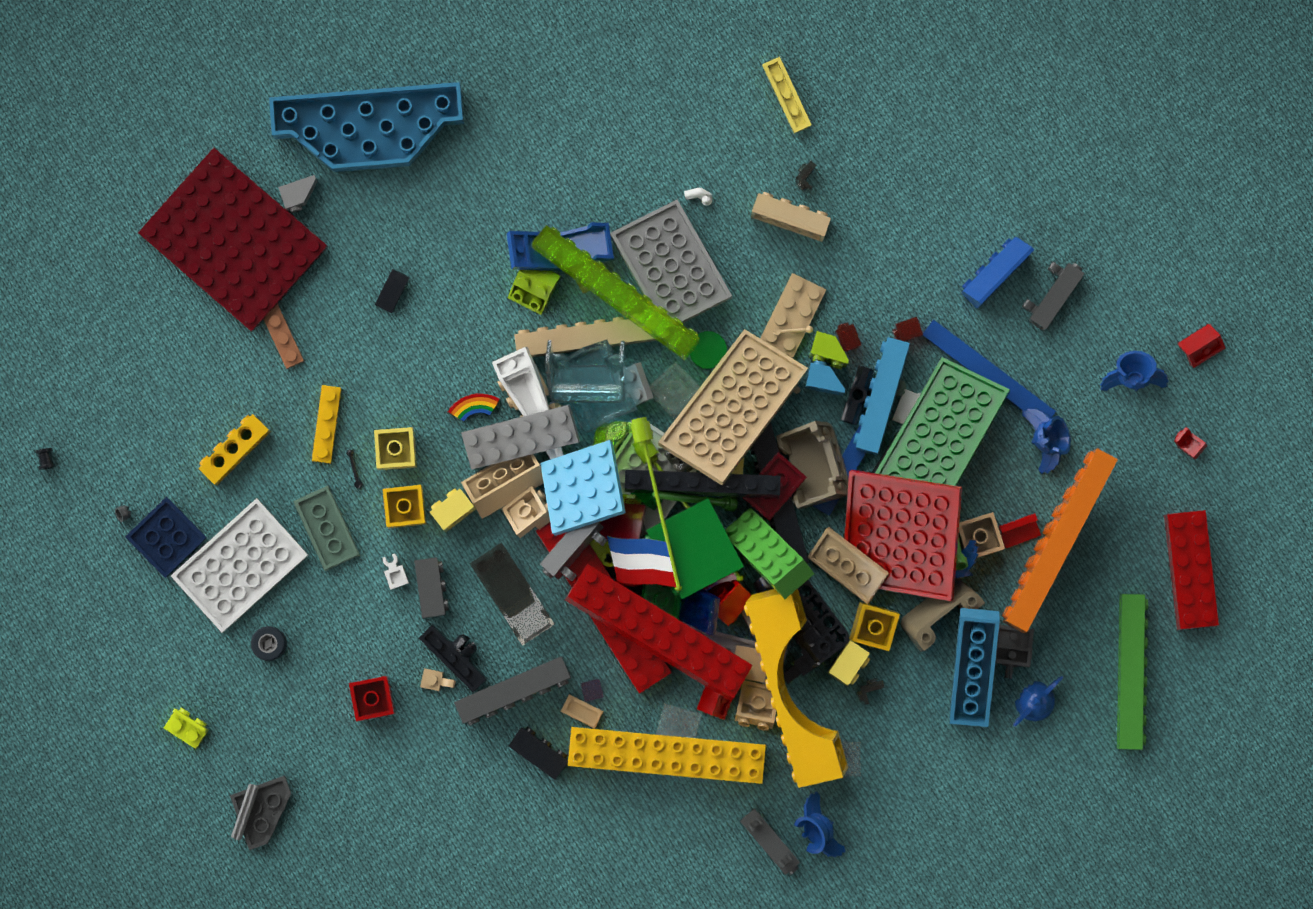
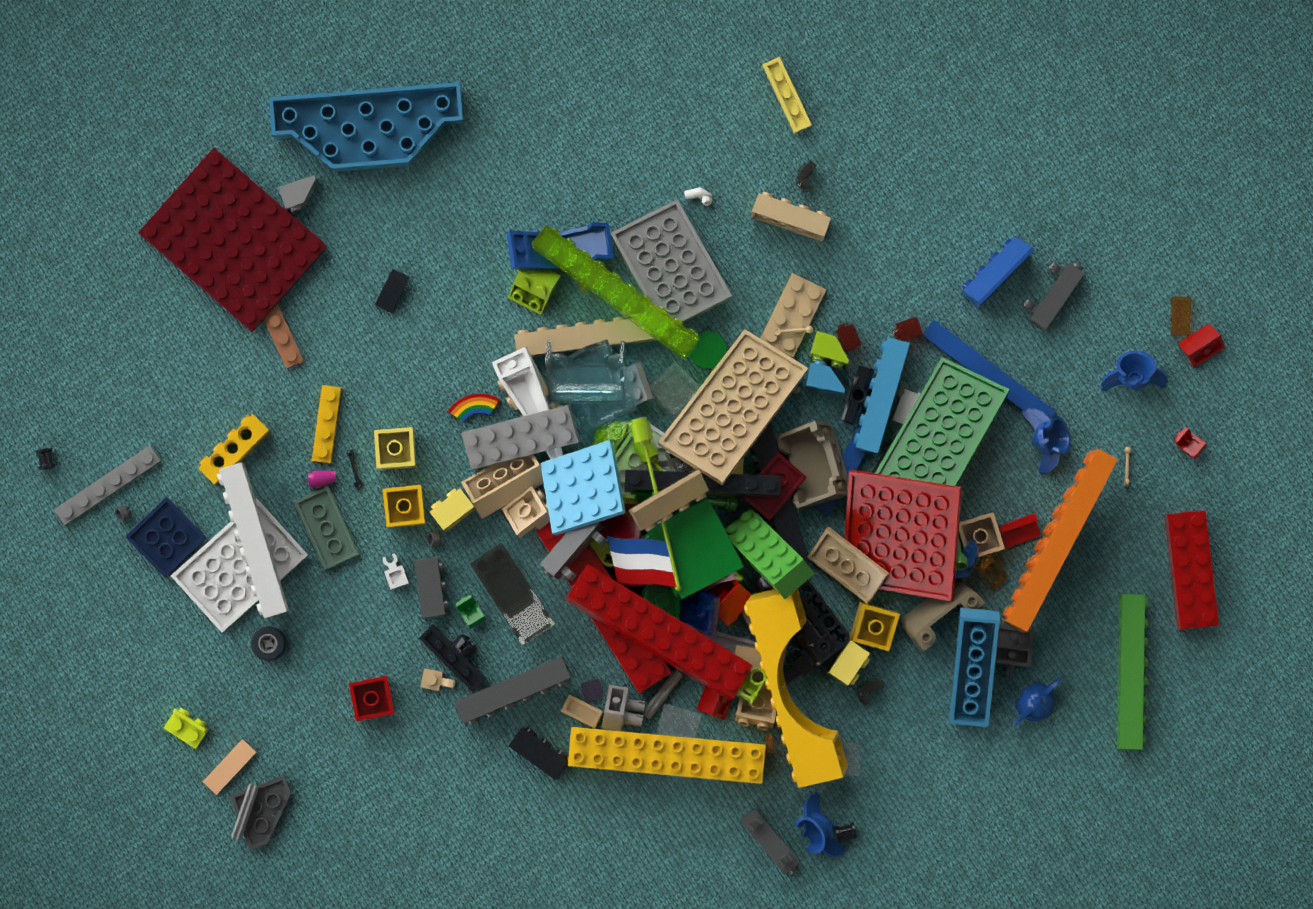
(107, 485): none -> light grey plate
(229, 766): none -> light nougat tile
(253, 539): none -> white brick
(320, 478): none -> dark pink cone
(433, 539): none -> dark grey hinge
(470, 611): none -> green bracket
(616, 706): none -> light grey brick
(662, 694): none -> light grey axle
(668, 500): none -> tan slope
(752, 687): none -> lime piece
(768, 741): none -> clear orange tile
(845, 832): none -> black bush
(985, 564): none -> clear orange tile
(1127, 450): none -> tan hinge
(1181, 316): none -> clear orange tile

